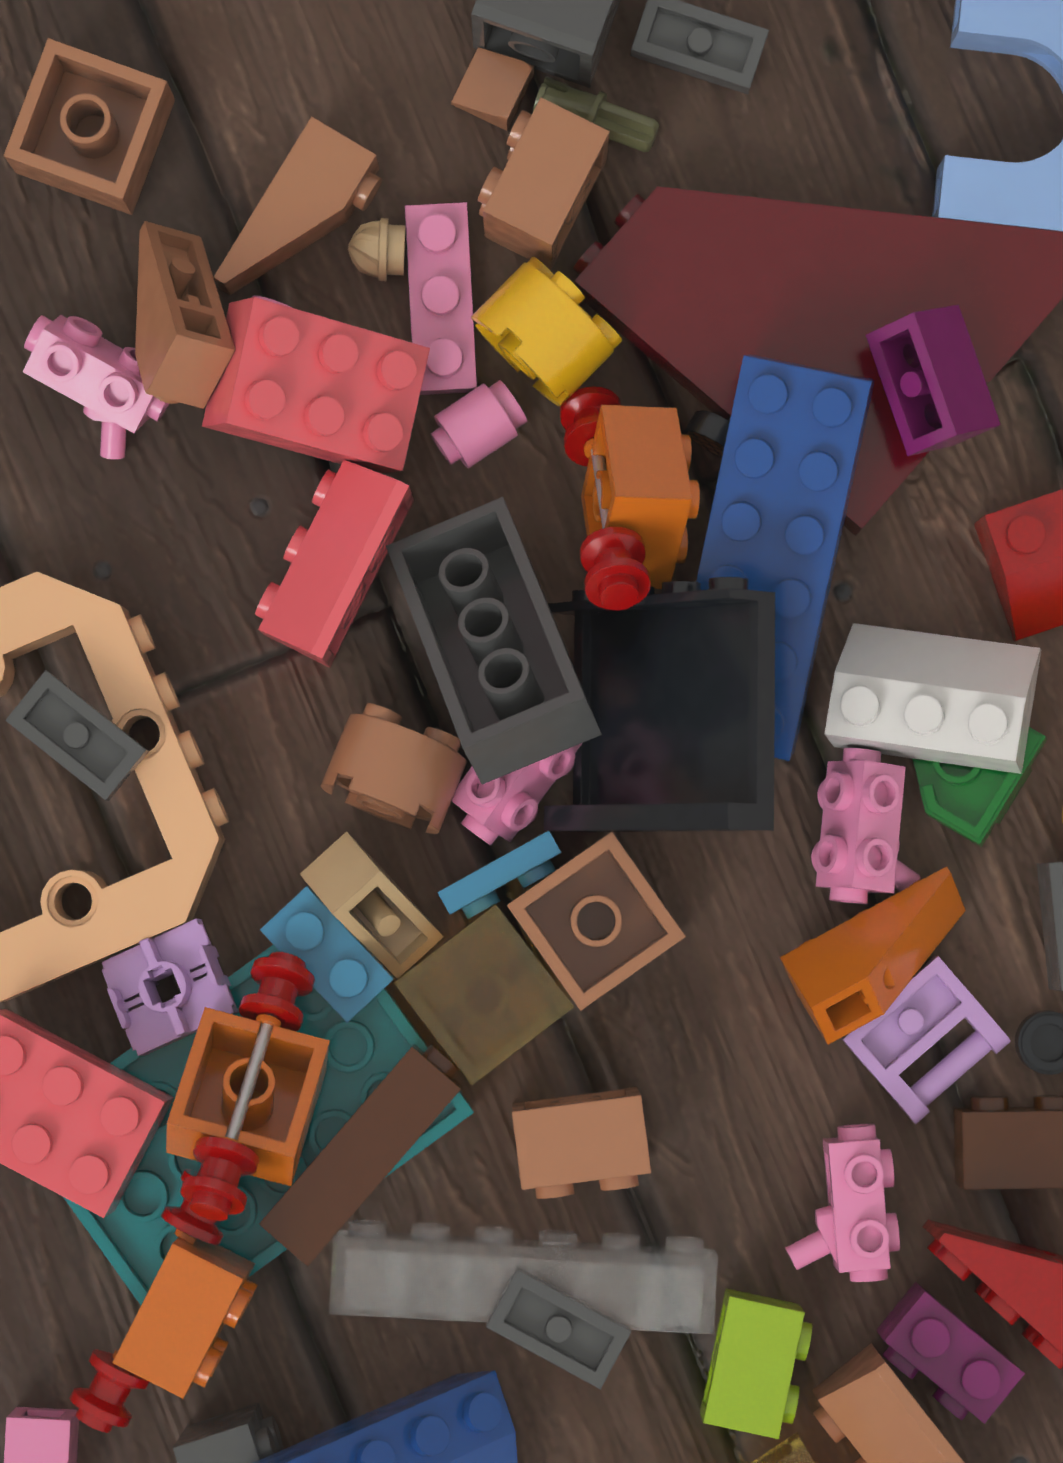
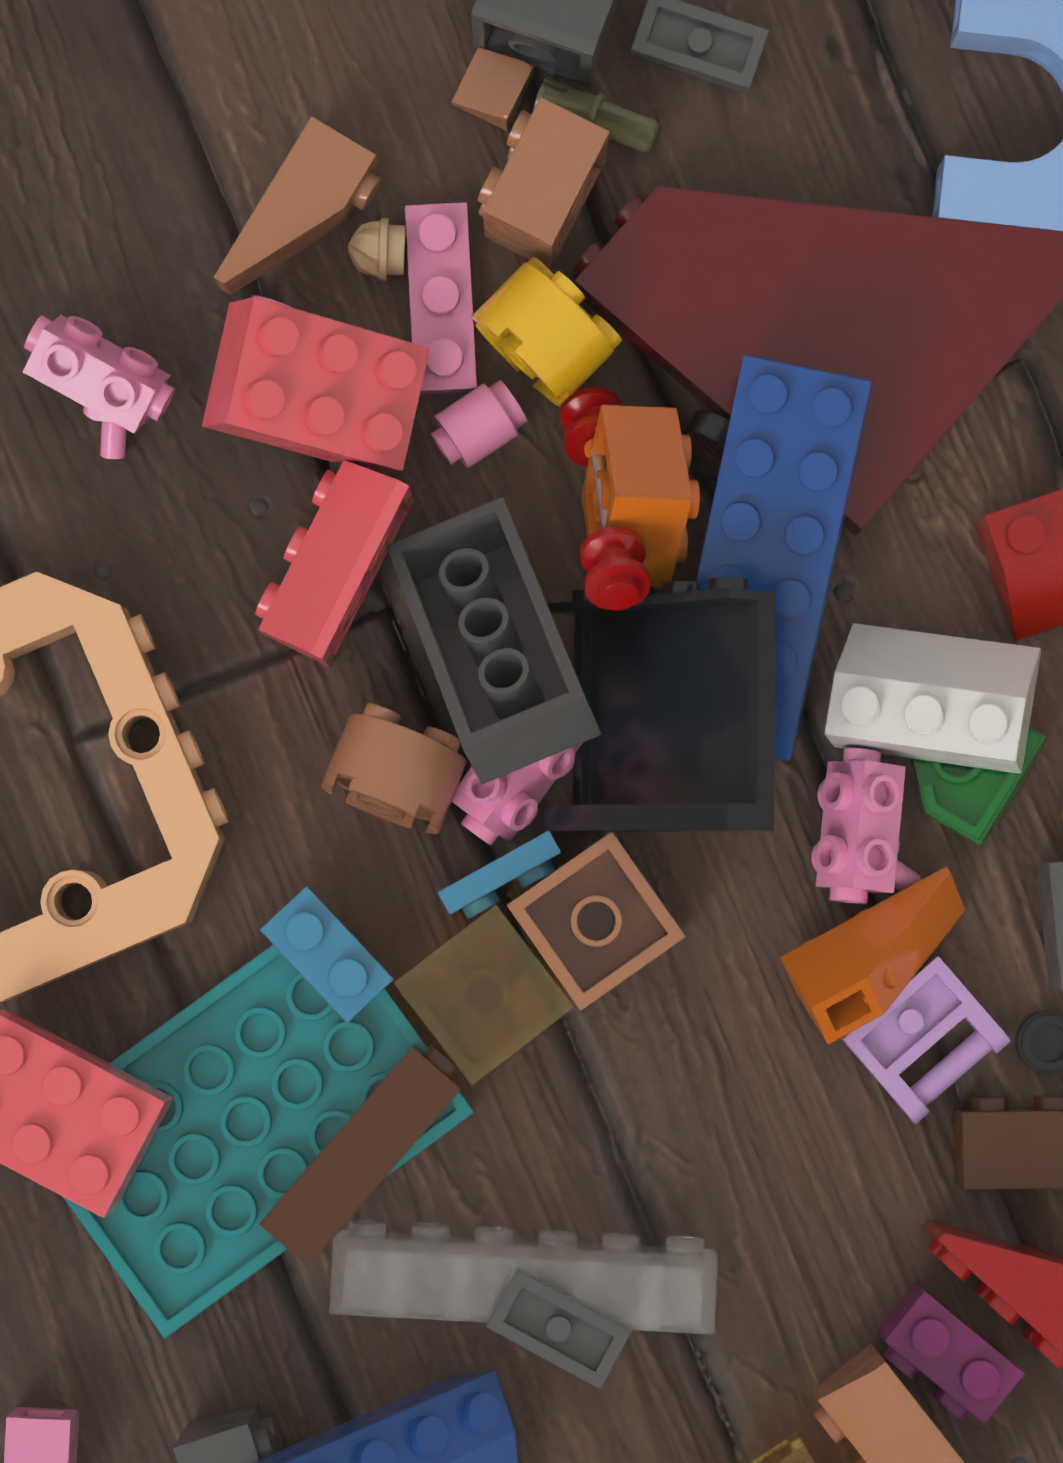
(77, 735): dark grey plate -> none
(89, 126): nougat brick -> none
(137, 973): lavender piece -> none
(177, 1325): orange brick -> none
(179, 318): nougat slope -> none
(248, 1090): orange brick -> none
(371, 905): tan slope -> none
(581, 1141): nougat brick -> none
(754, 1364): lime brick -> none
(856, 1219): bright pink brick -> none
(932, 379): magenta brick -> none

